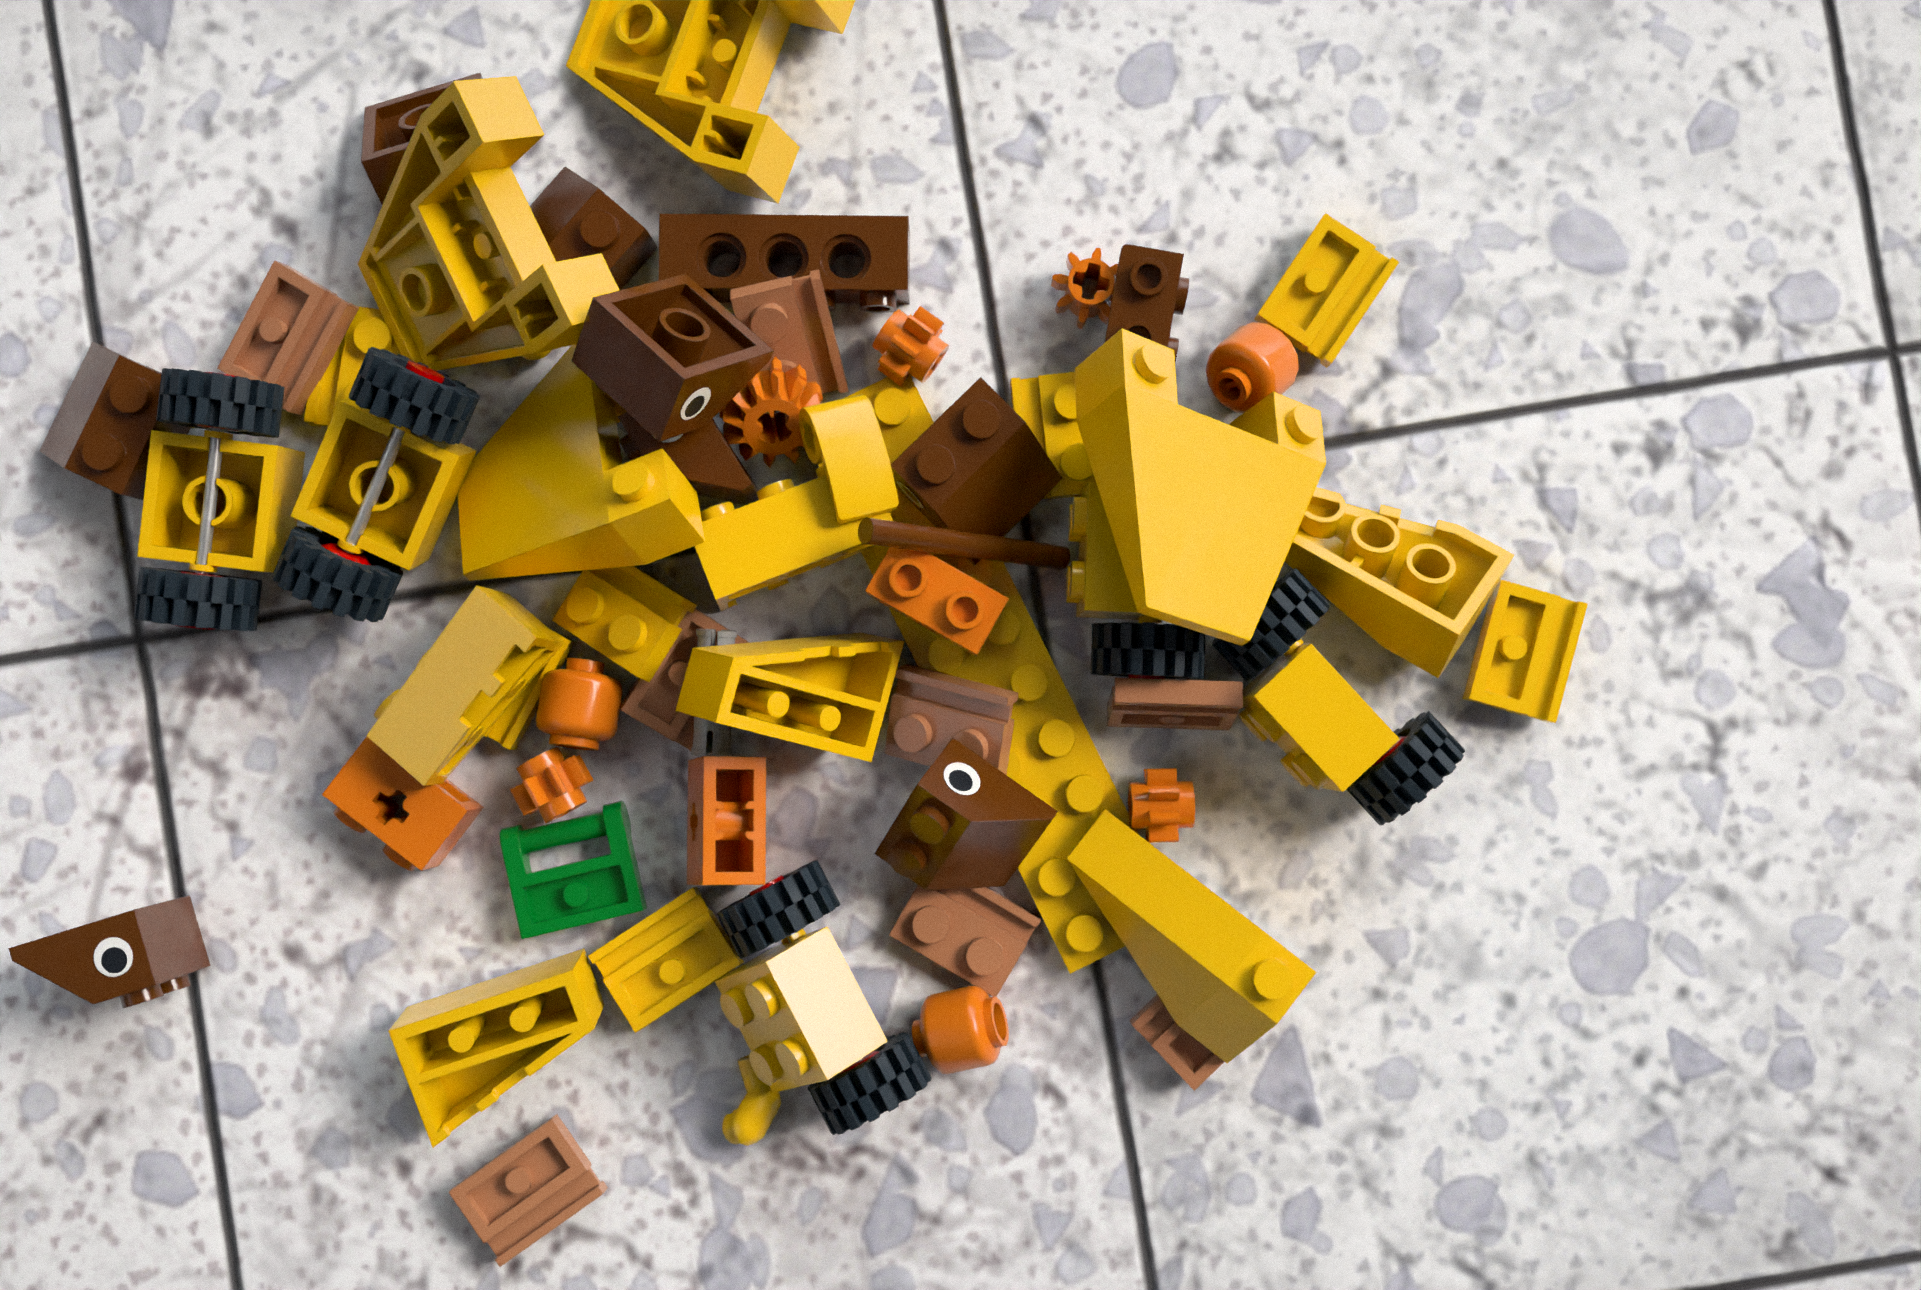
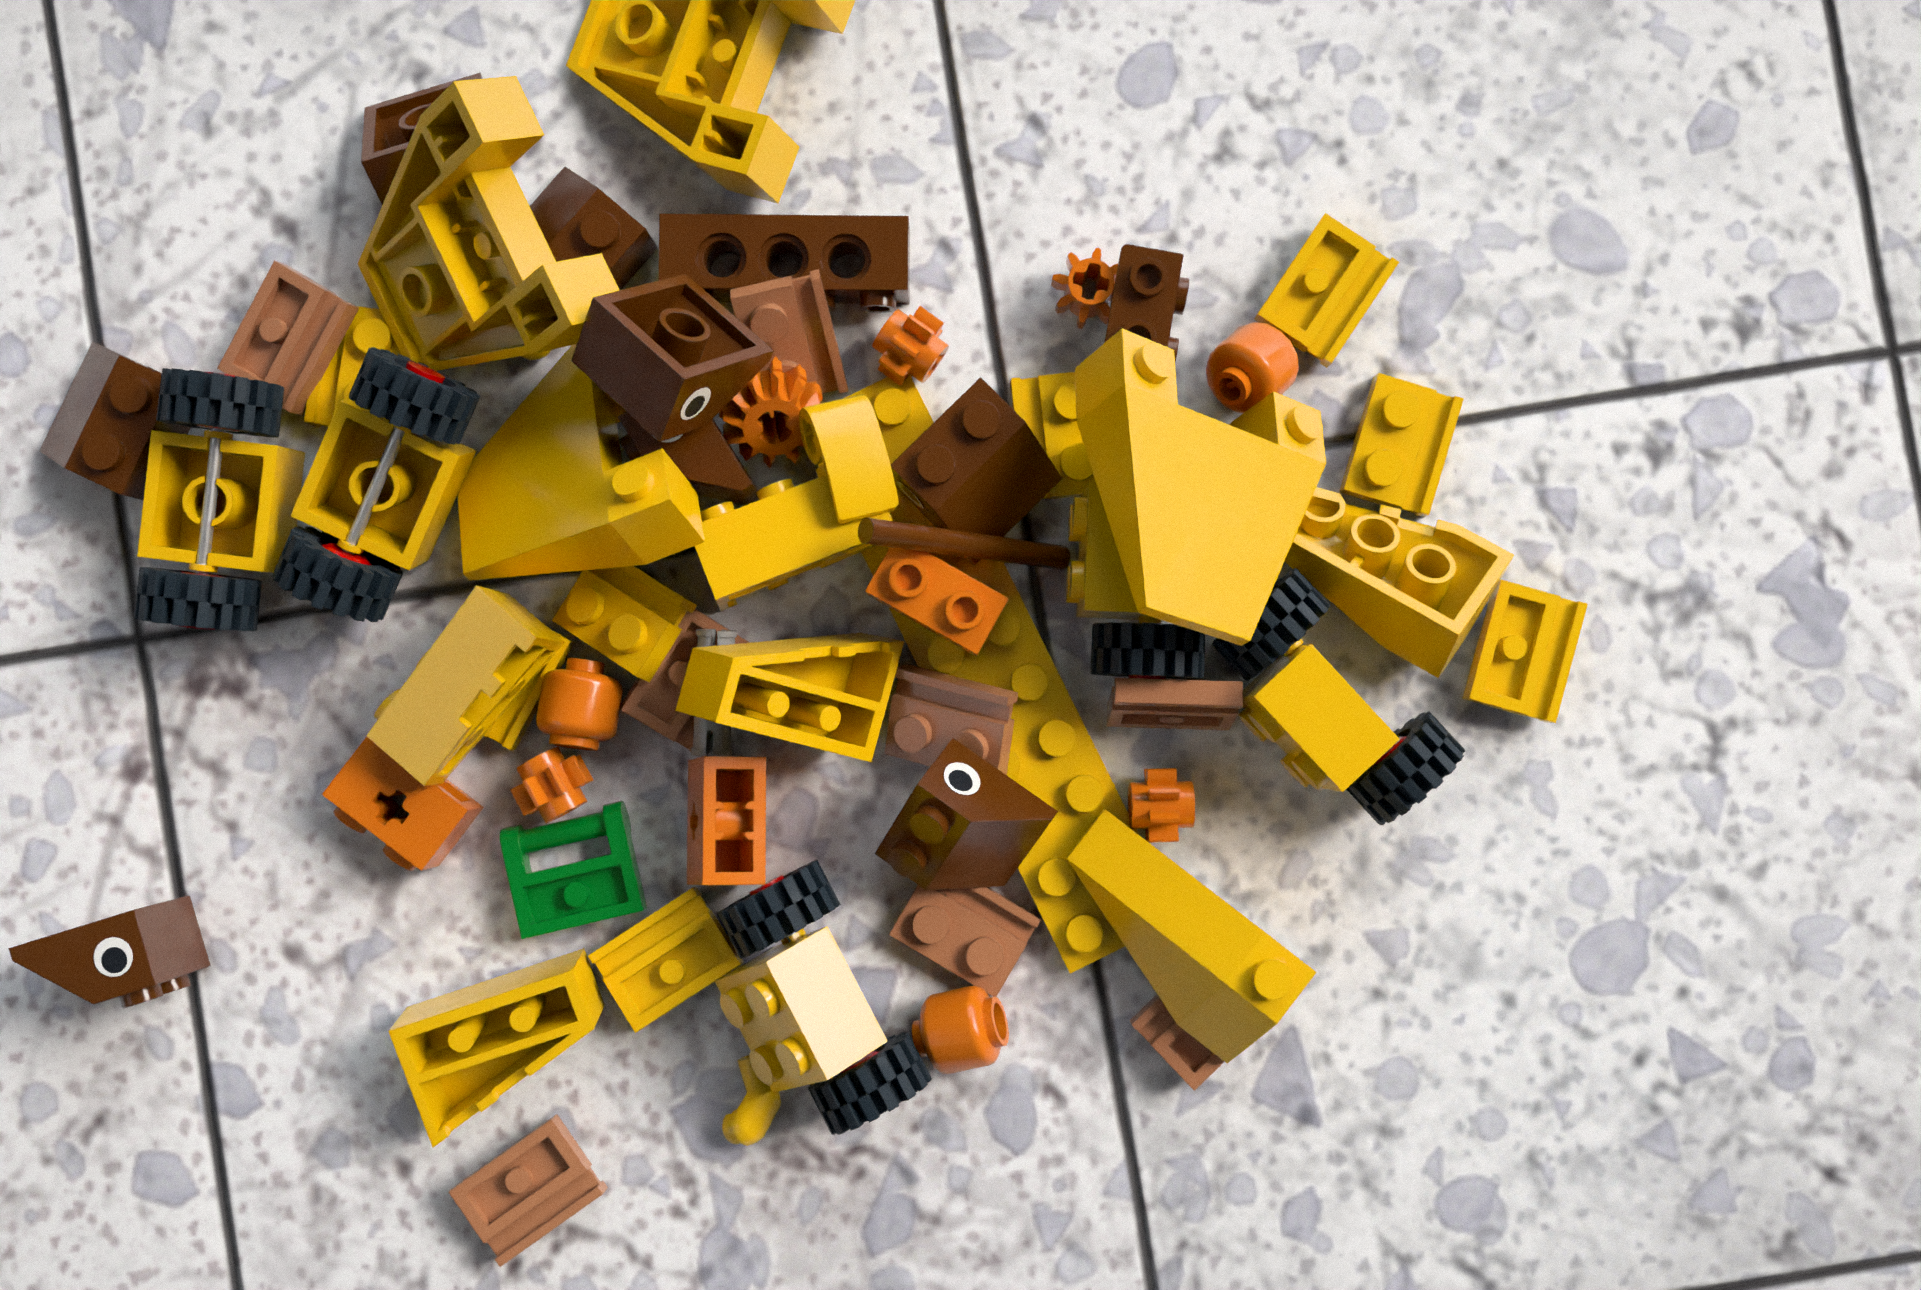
(1401, 445): none -> yellow plate

